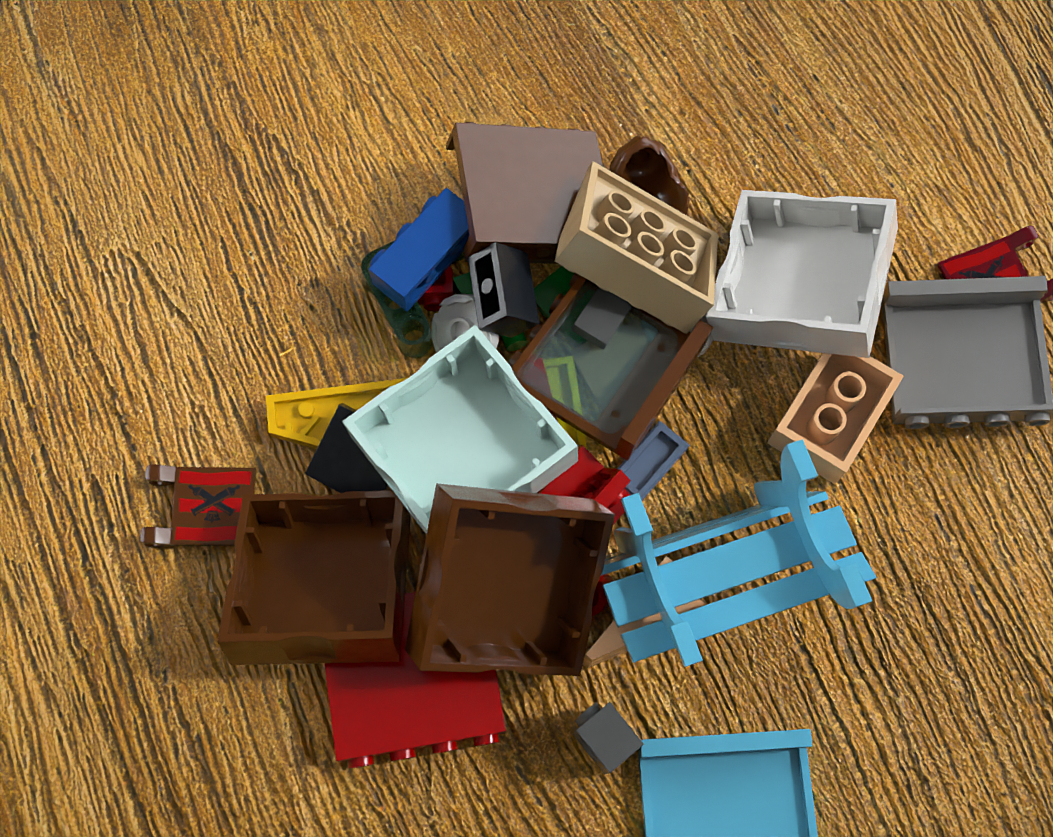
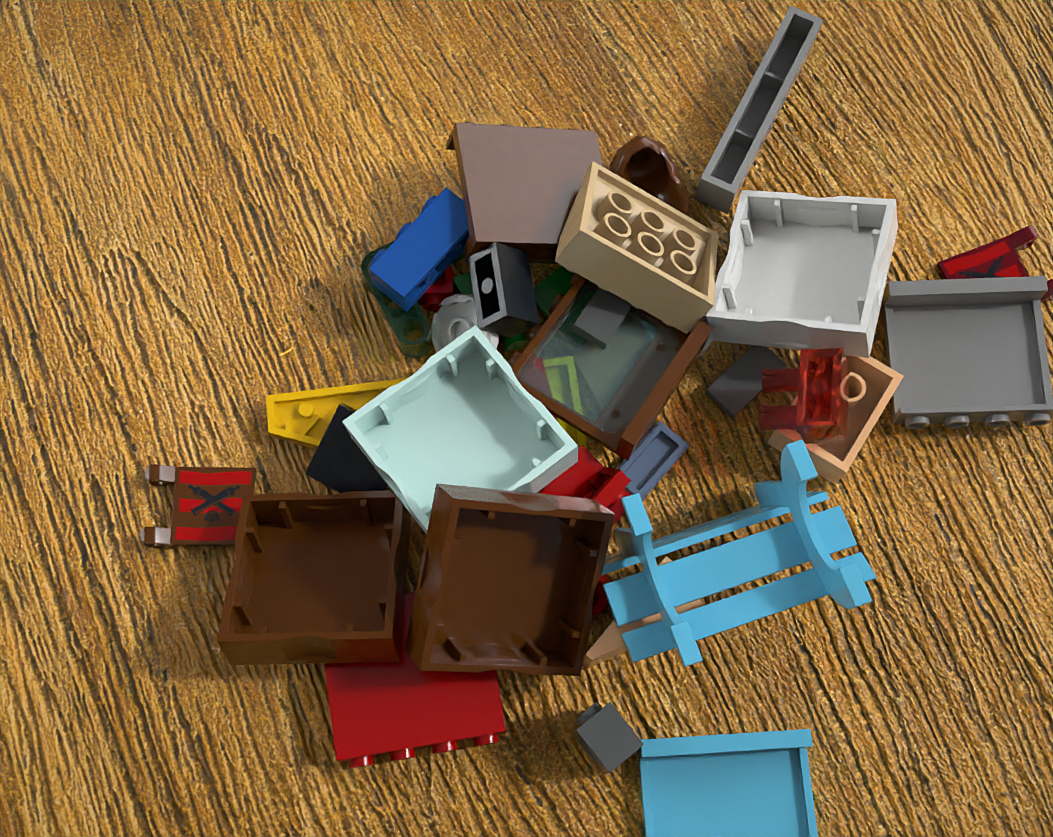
(743, 380): none -> dark grey tile
(758, 110): none -> light grey brick
(822, 397): none -> clear red brick

